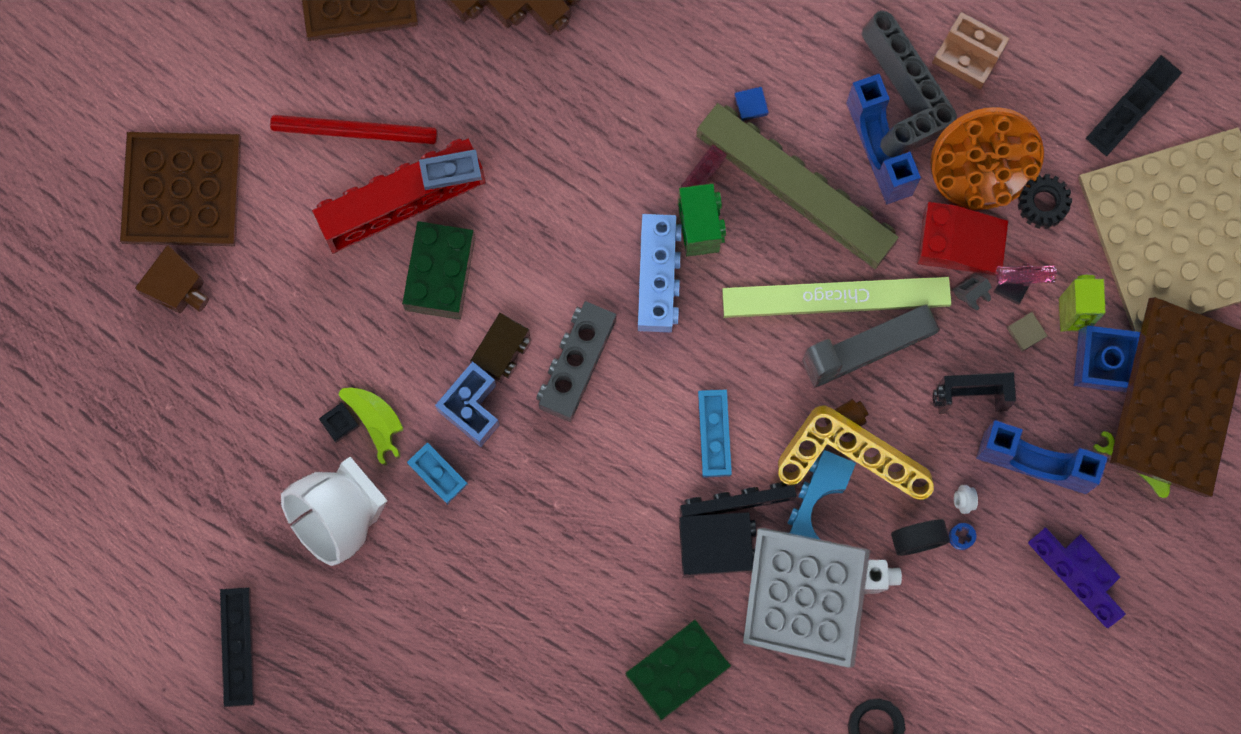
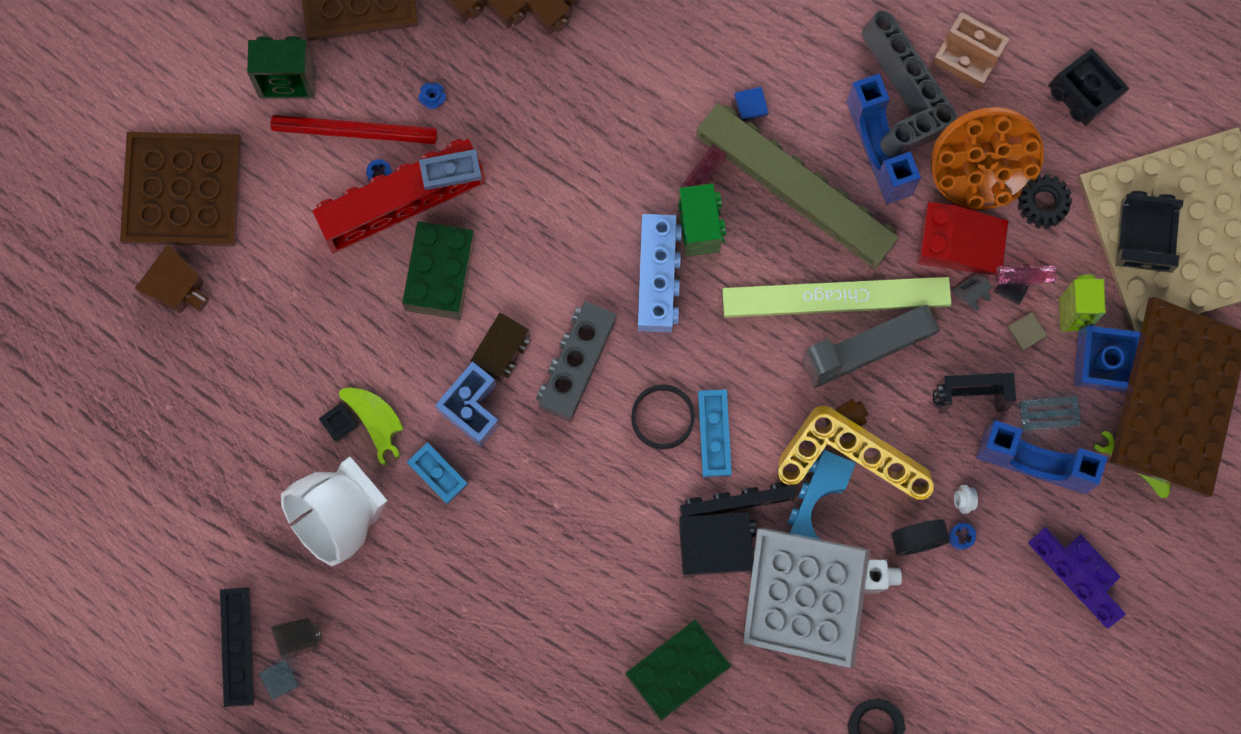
(278, 679): none -> clear light blue tile
(281, 68): none -> dark green brick
(297, 637): none -> clear smoke slope
(377, 164): none -> blue bush
(437, 100): none -> blue plate
(662, 387): none -> black tyre
(1025, 416): none -> clear light blue tile
(1087, 87): none -> black plate
(1133, 105): black slope -> none
(1148, 232): none -> black panel

